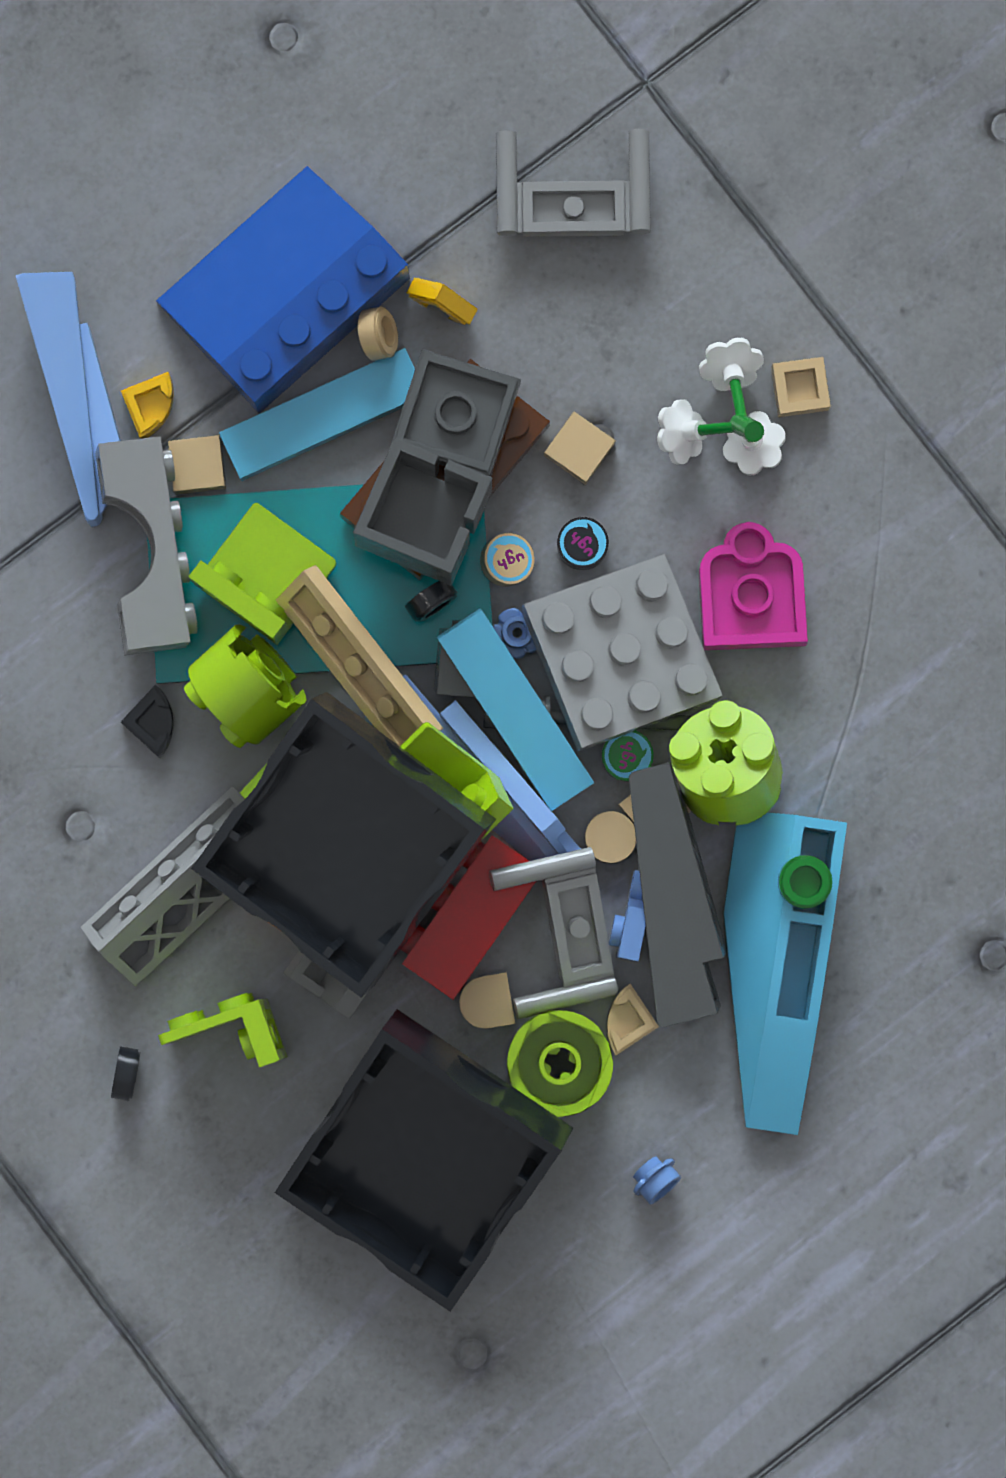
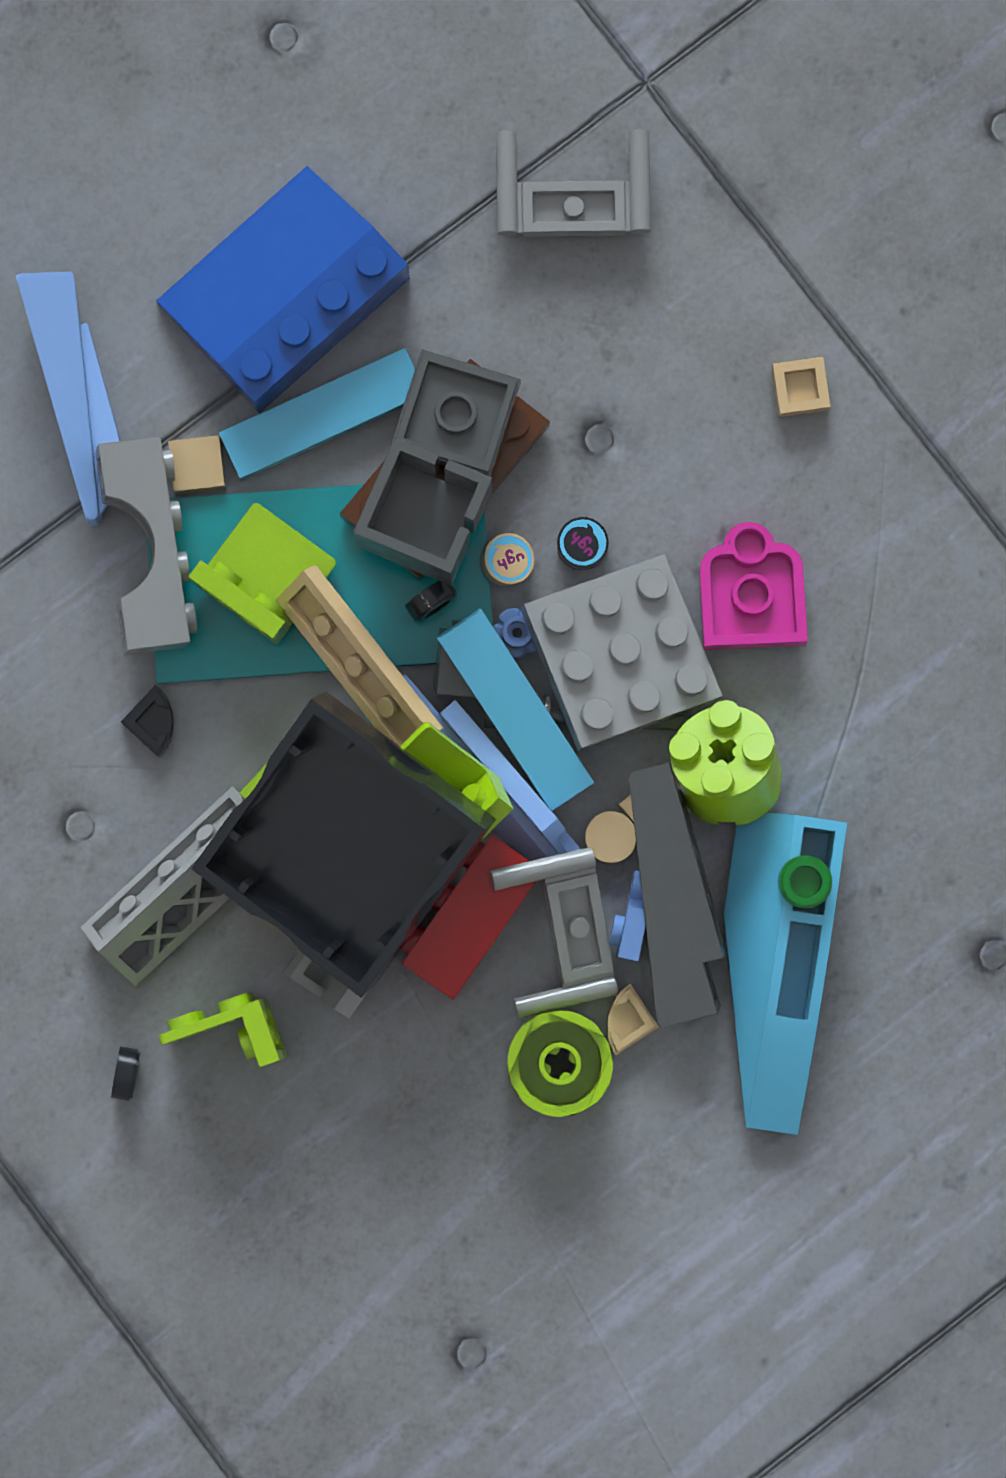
(150, 403): yellow tile -> none
(244, 687): lime brick -> none
(377, 333): tan tile -> none
(424, 1159): black tile -> none
(438, 294): yellow tile -> none
(487, 1002): tan tile -> none
(579, 448): tan tile -> none
(626, 755): tile -> none
(655, 1179): medium blue plate -> none
(752, 438): white plant -> none

